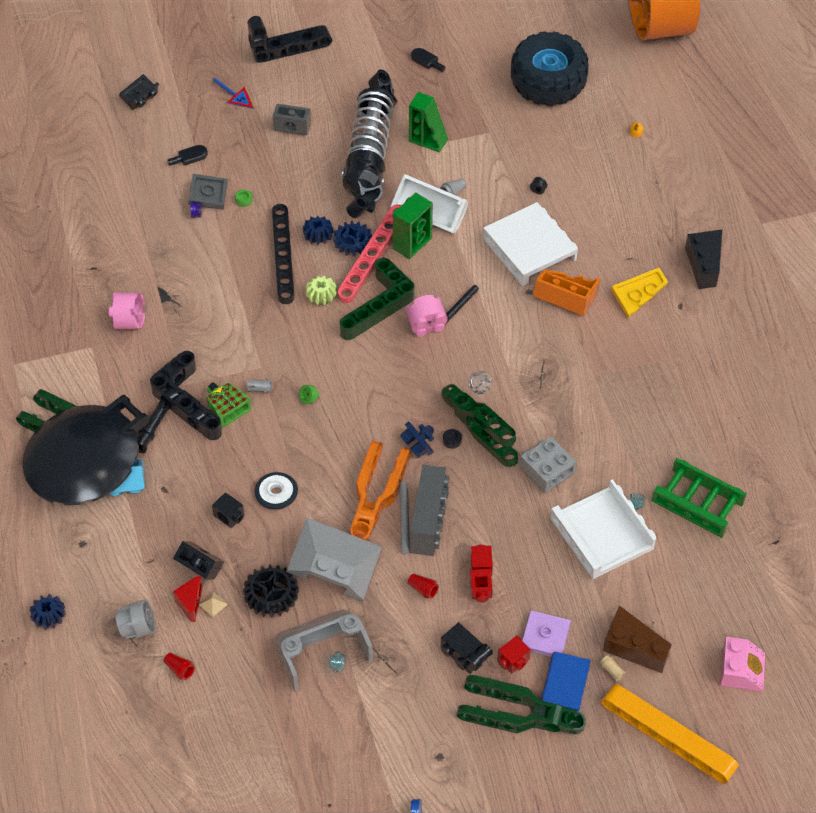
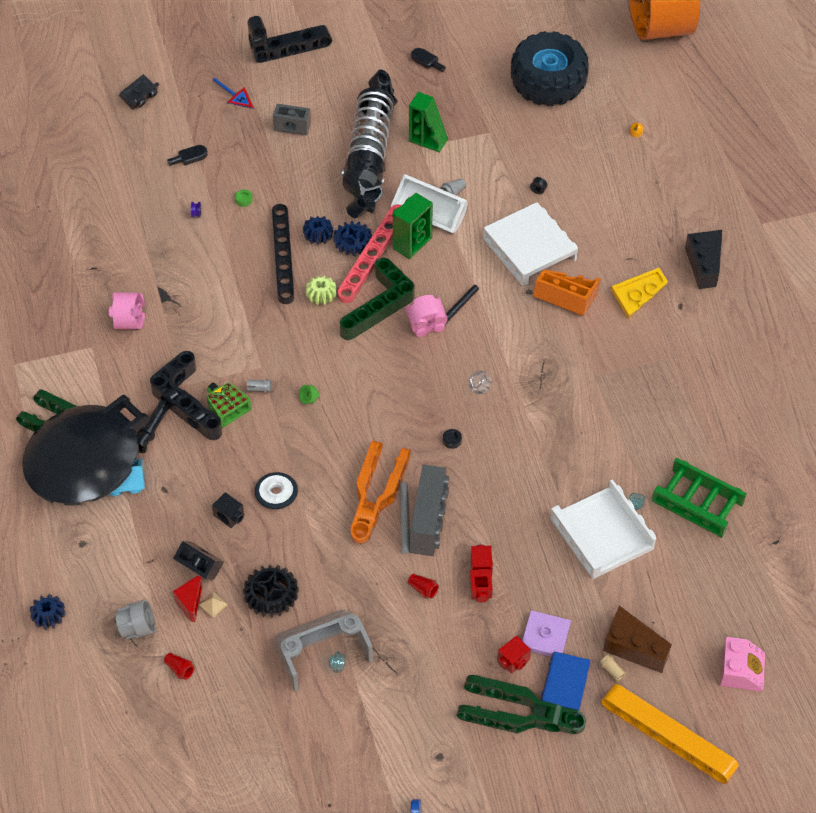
(208, 191): dark grey plate -> none
(335, 558): light grey slope -> none
(421, 446): dark blue hips -> none
(464, 648): black hinge -> none
(473, 416): dark green piece -> none
(547, 464): light grey brick -> none

